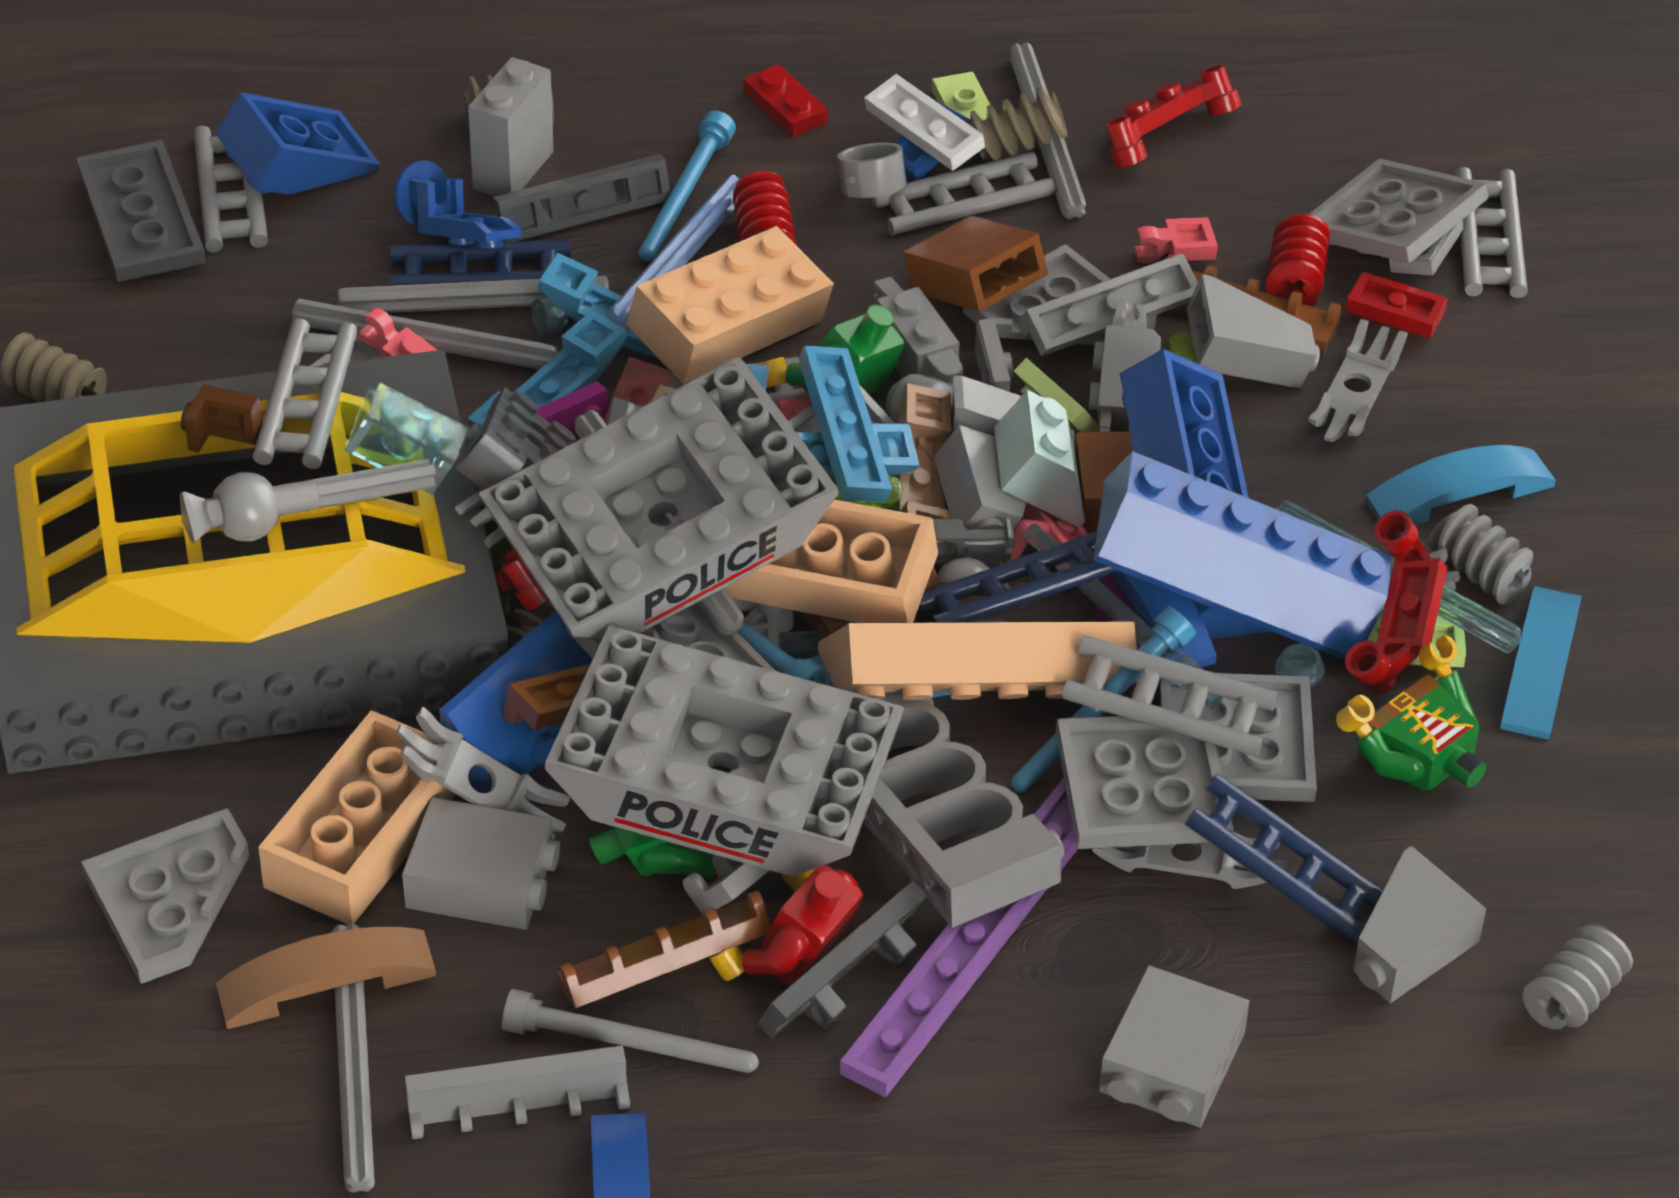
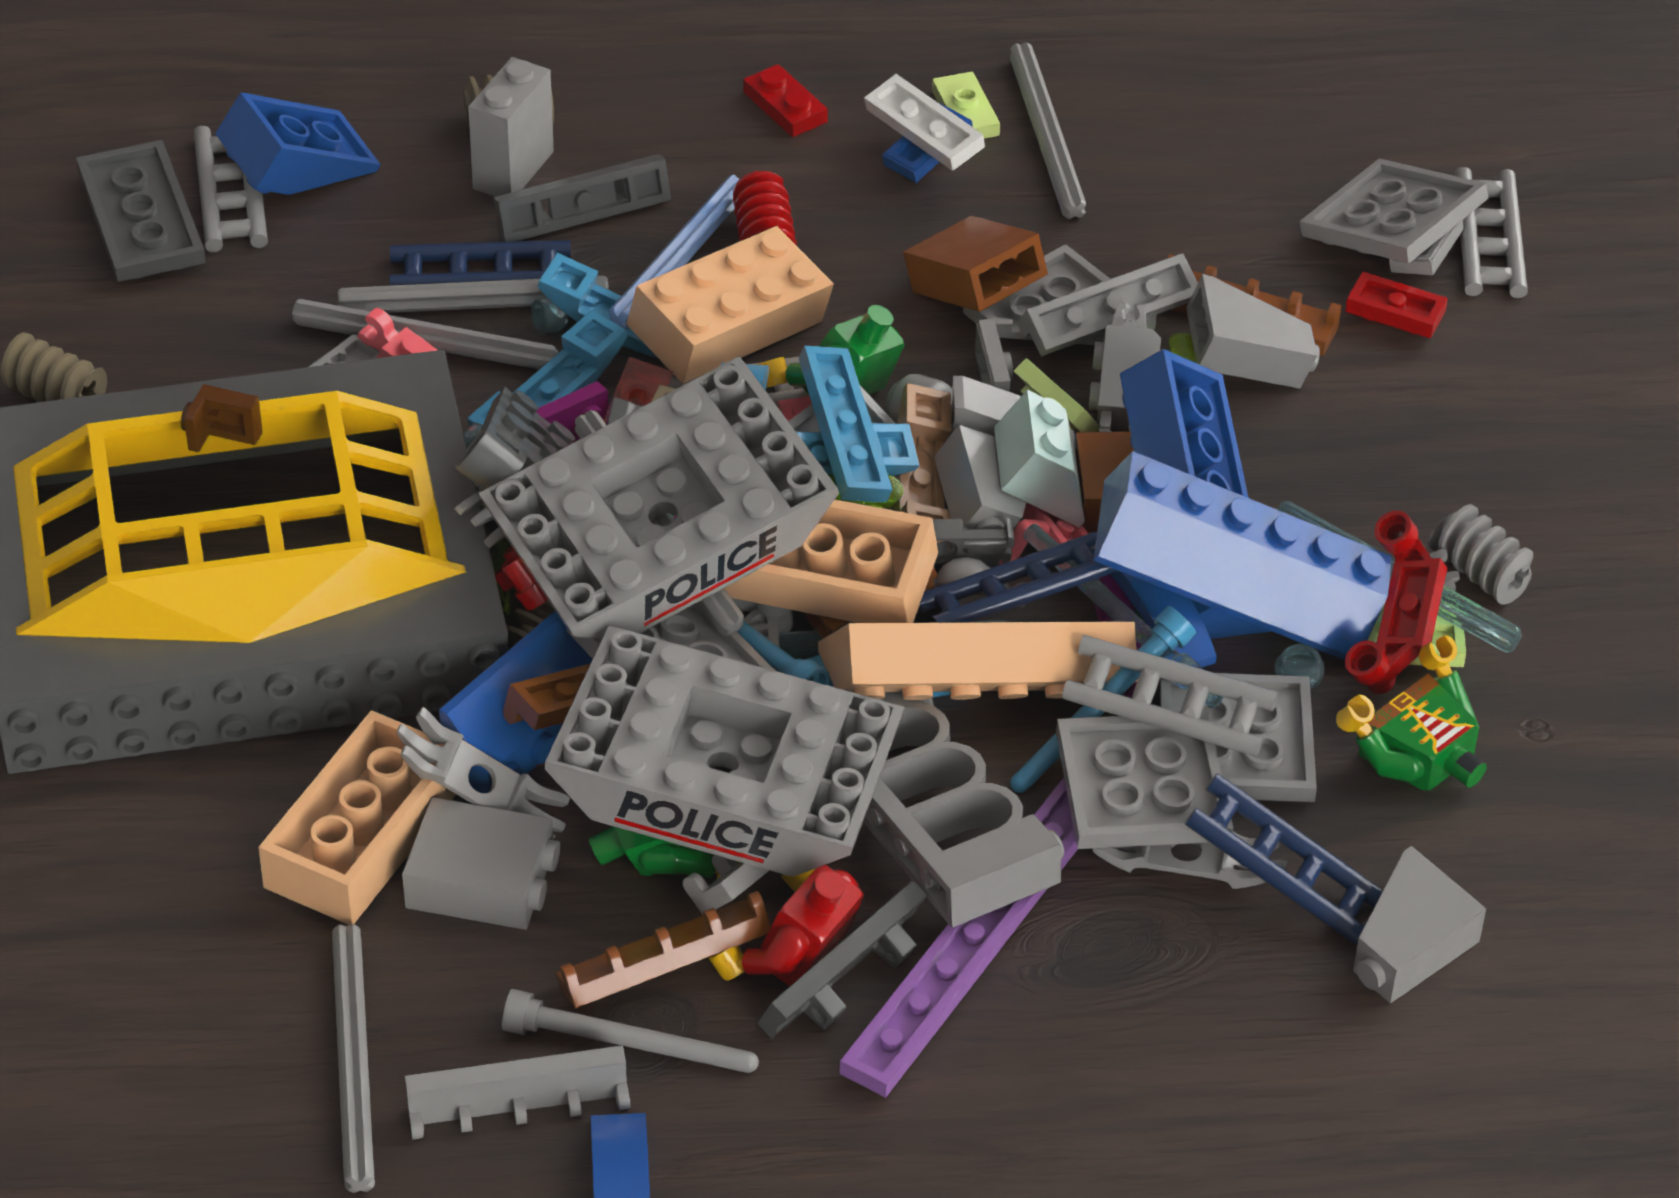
(168, 890): light grey plate -> none
(248, 505): light grey piece -> none
(320, 411): light grey bar -> none
(323, 964): medium nougat slope -> none
(401, 430): clear light blue slope -> none
(437, 208): blue piece -> none
(713, 134): dark azure piece -> none
(871, 170): light grey piece -> none
(928, 341): light grey hinge -> none
(976, 176): light grey bar -> none
(1019, 124): dark tan piece -> none
(1169, 103): red plate -> none
(1174, 1046): light grey brick -> none
(1181, 235): coral plate -> none
(1298, 257): red piece -> none
(1360, 366): light grey piece -> none
(1460, 477): dark azure slope -> none
(1540, 662): dark azure slope -> none
(1577, 977): light grey piece -> none

